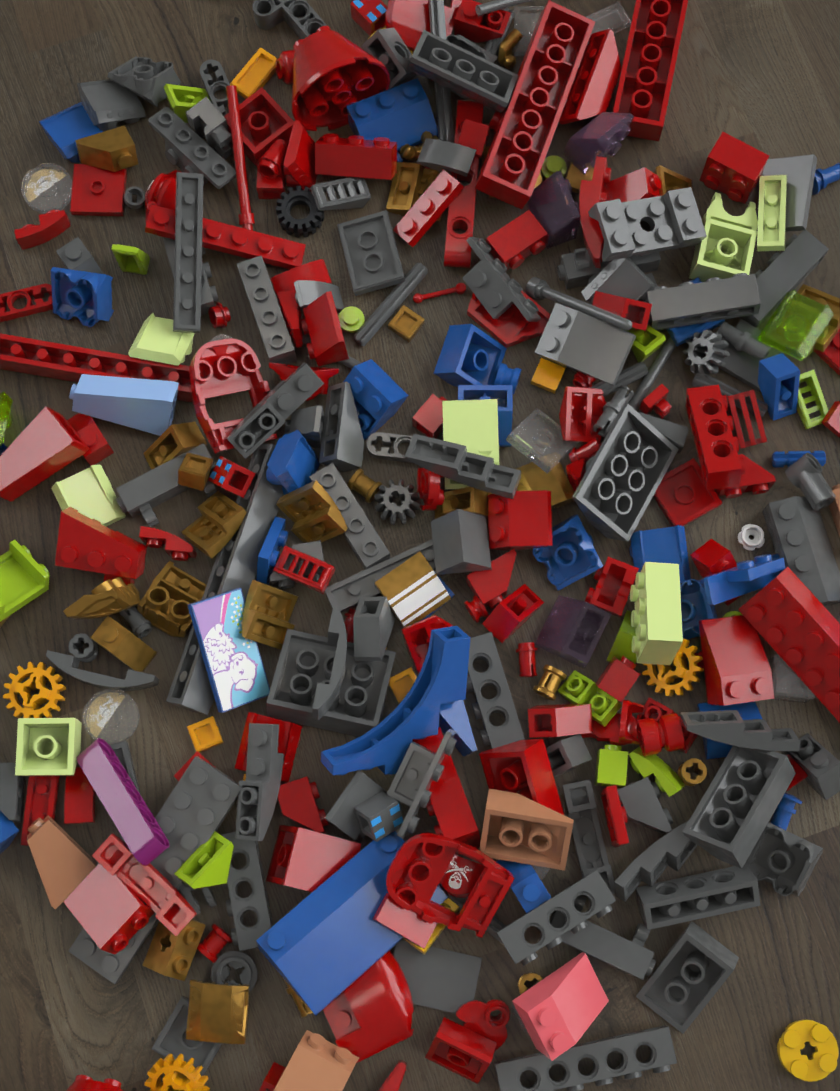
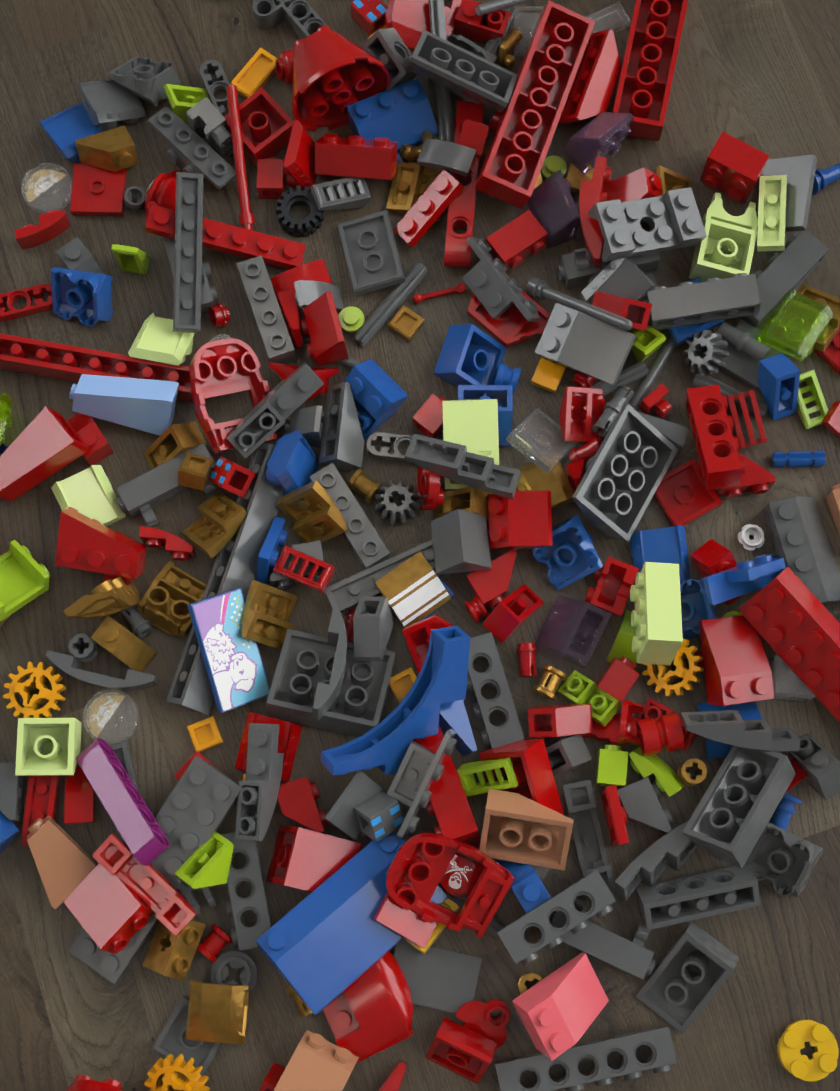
(272, 161): red cone -> none
(469, 783): none -> lime slope
(807, 476): dark grey piece -> none

